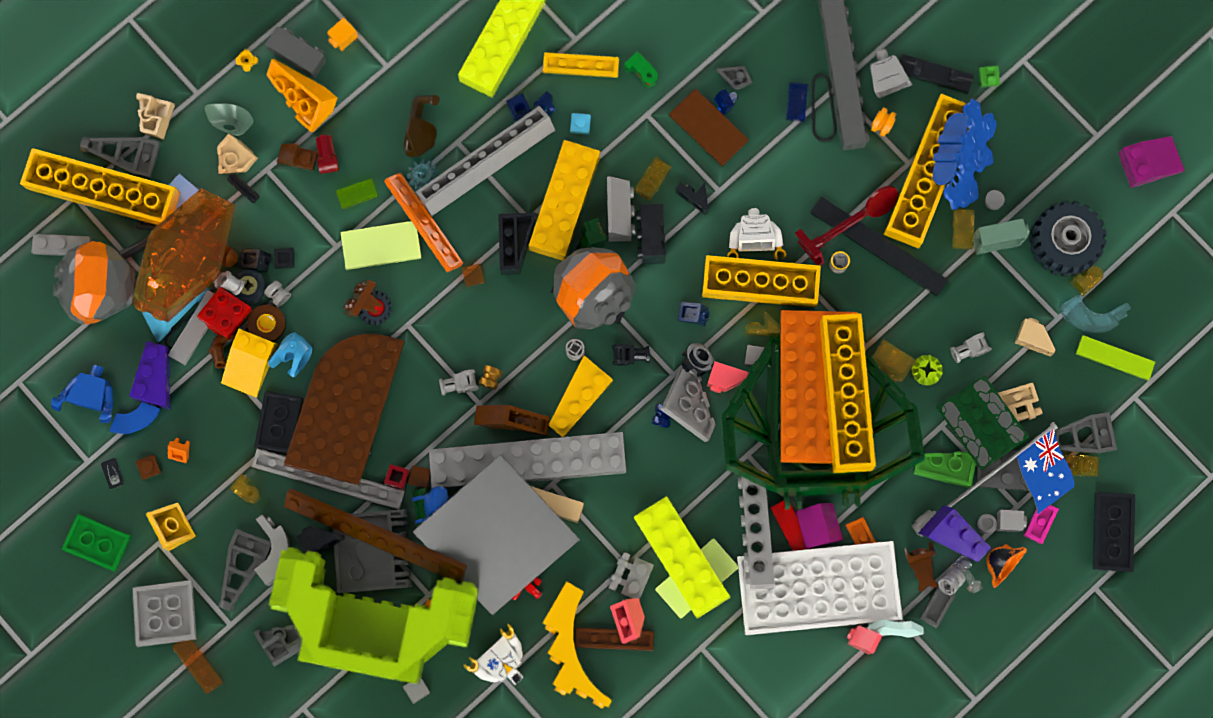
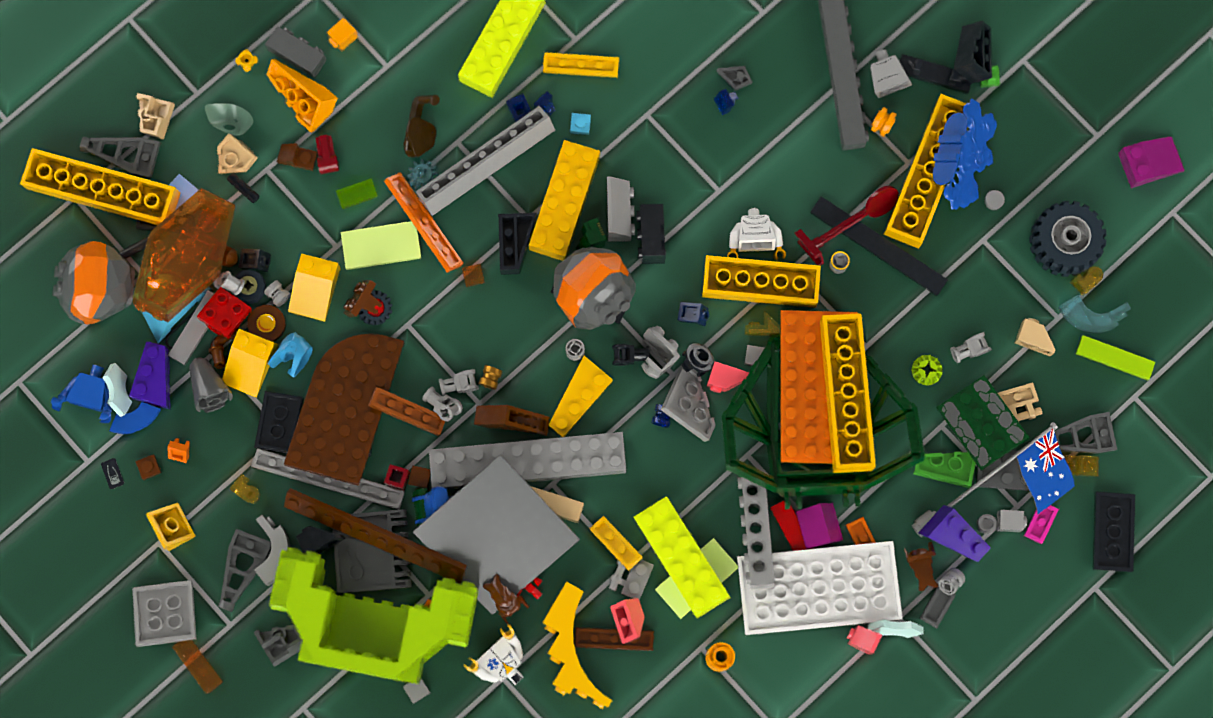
(56, 244): light grey plate -> none
(96, 542): green tile -> none
(116, 383): none -> light aqua tile
(207, 386): none -> dark grey cone
(284, 258): black tile -> none
(313, 287): none -> yellow slope
(406, 411): none -> dark orange plate
(443, 404): none -> light grey connector
(505, 601): none -> reddish brown hair
(616, 543): none -> yellow tile
(642, 69): green leg -> none
(652, 178): clear yellow slope -> none
(661, 347): none -> light grey piece
(697, 199): black slope -> none
(708, 127): reddish brown tile -> none
(728, 653): none -> light orange wheel
(797, 102): clear blue tile -> none
(813, 109): black piece -> none
(893, 361): clear yellow brick -> none
(963, 229): clear yellow slope -> none
(963, 565): clear bar -> none
(974, 52): none -> black wedge
(1000, 236): sand green window -> none
(1002, 561): hat -> none

